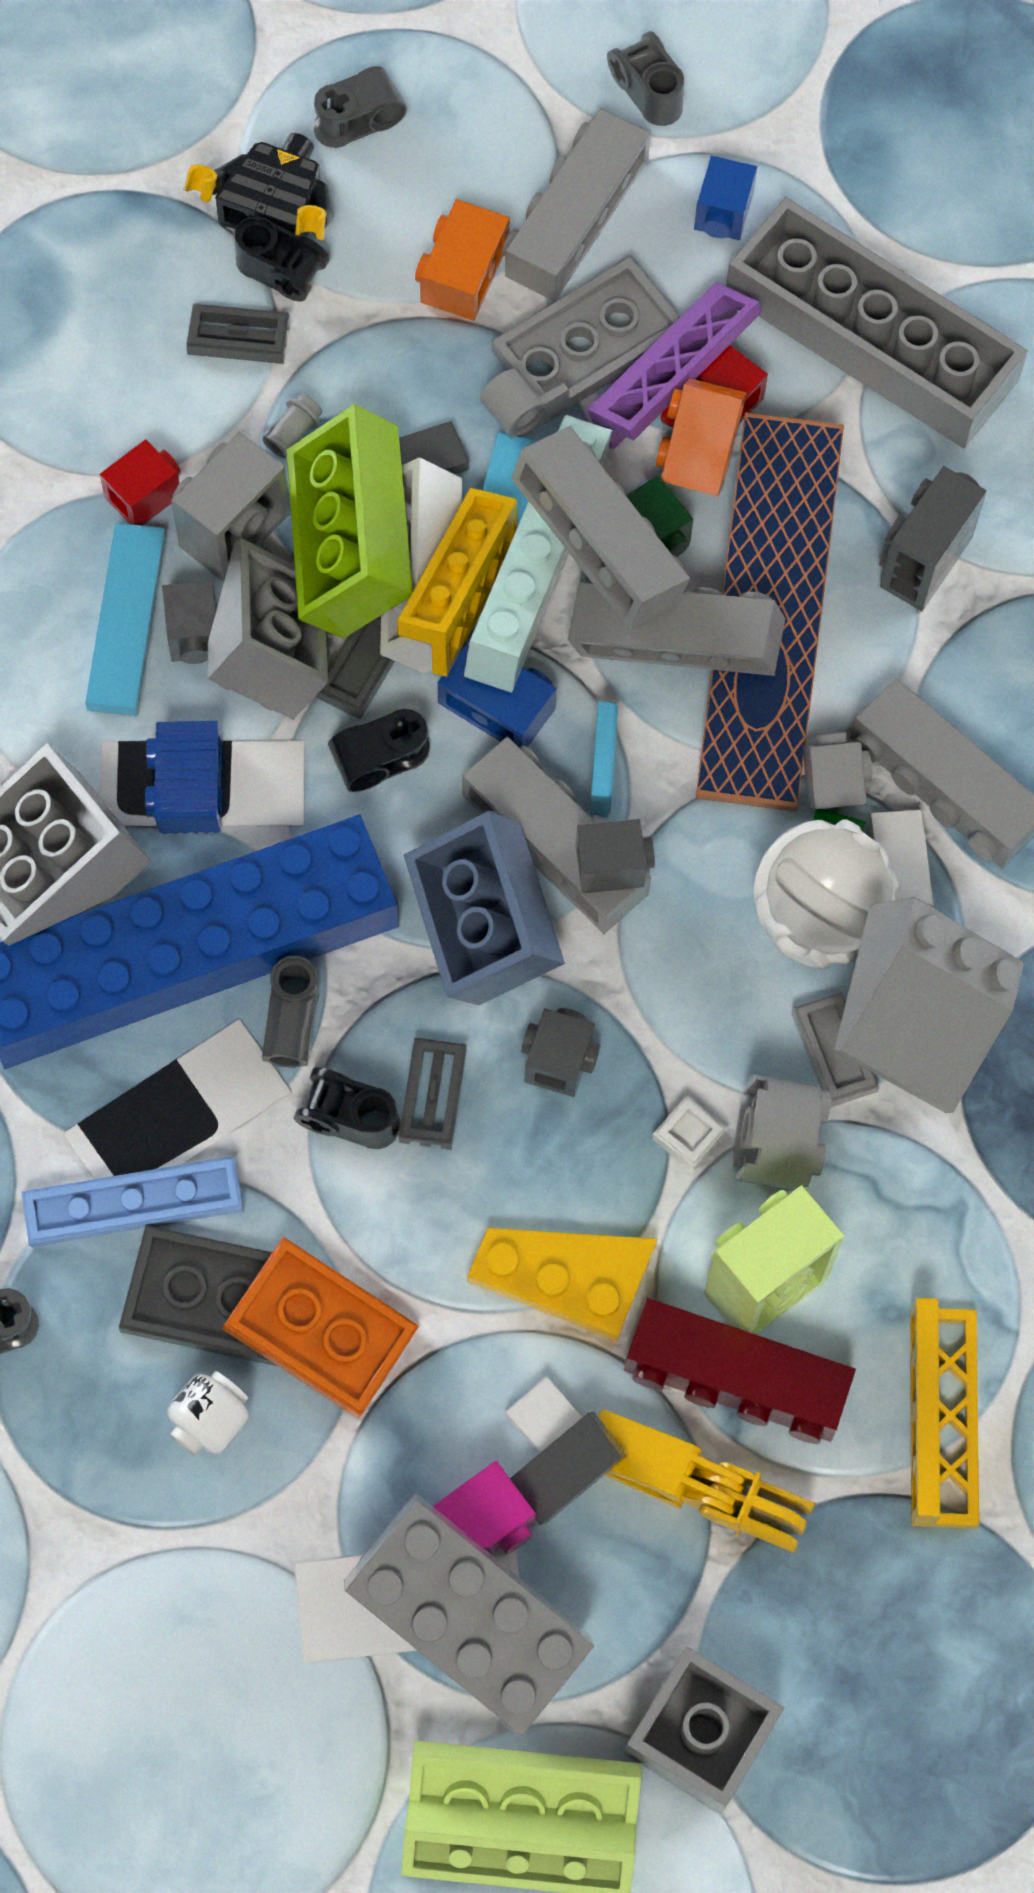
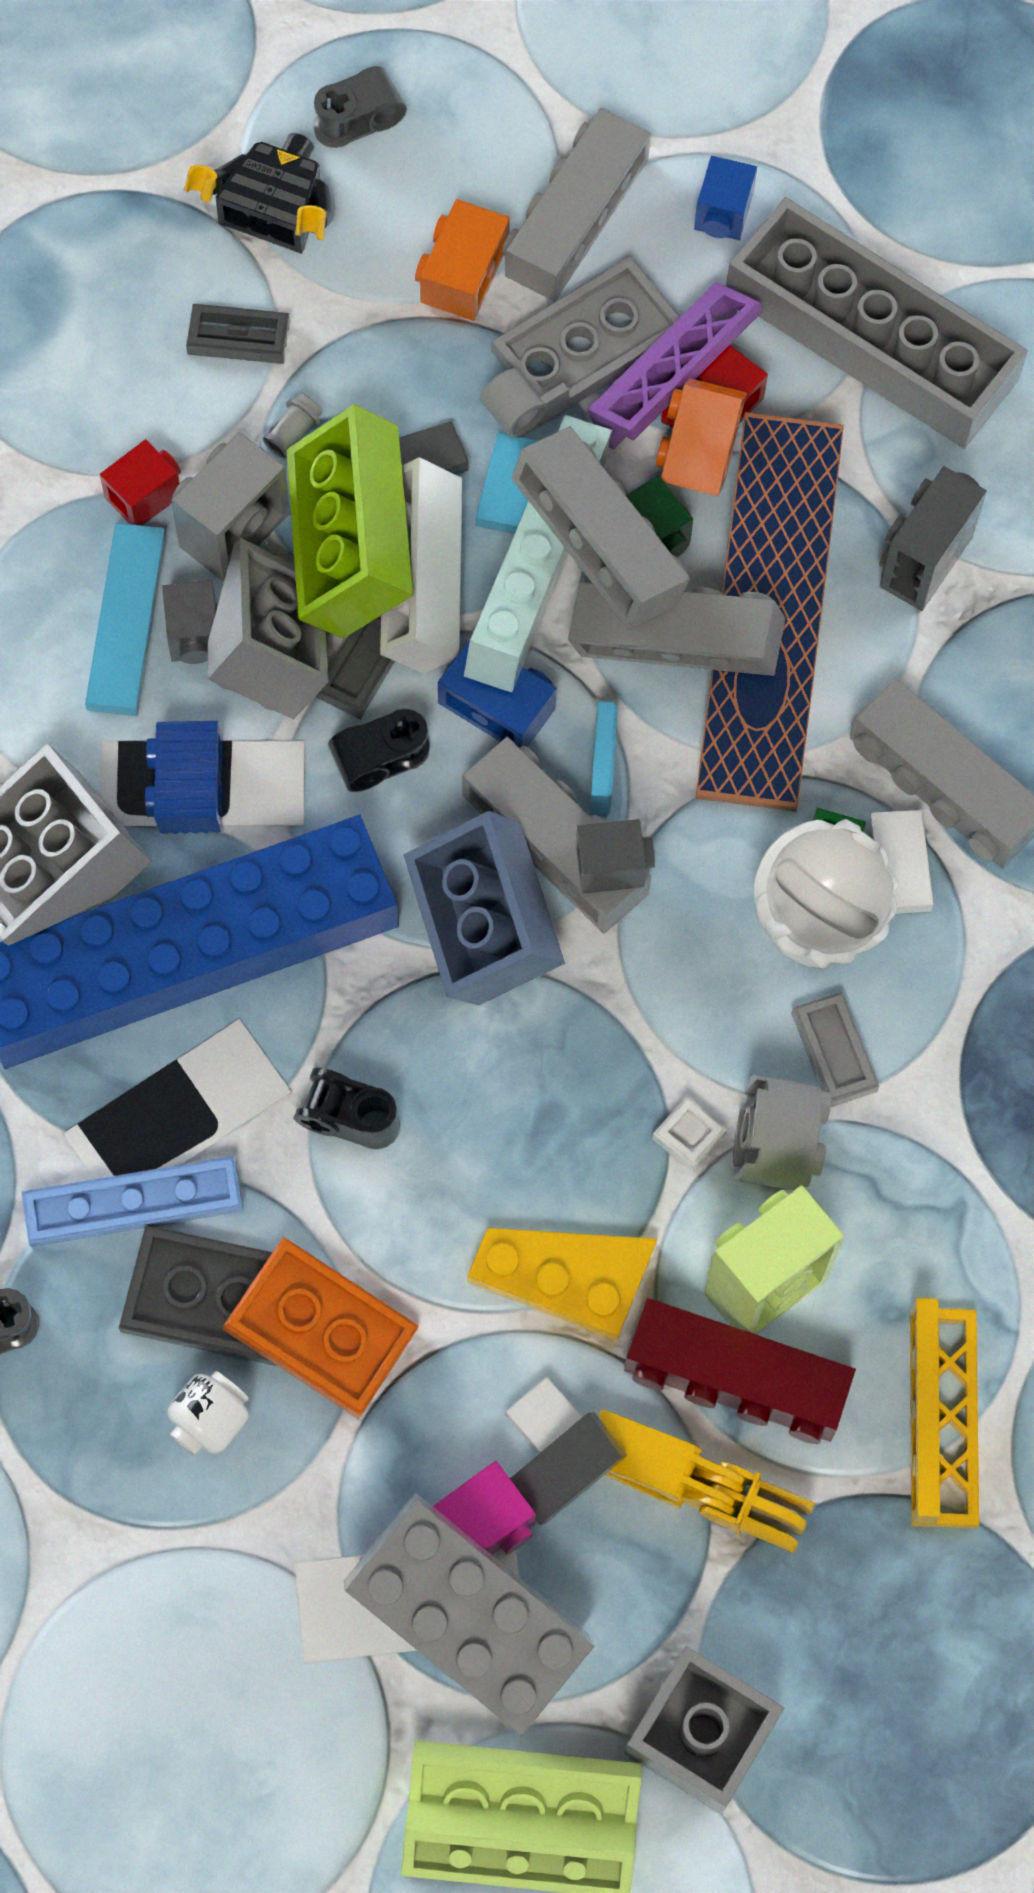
(284, 263): black piece -> none
(290, 1016): dark grey piece -> none
(426, 1135): dark grey tile -> none
(460, 576): yellow fence -> none
(560, 1050): dark grey brick -> none
(649, 79): dark grey piece -> none
(836, 771): light grey brick -> none
(925, 1001): light grey slope -> none

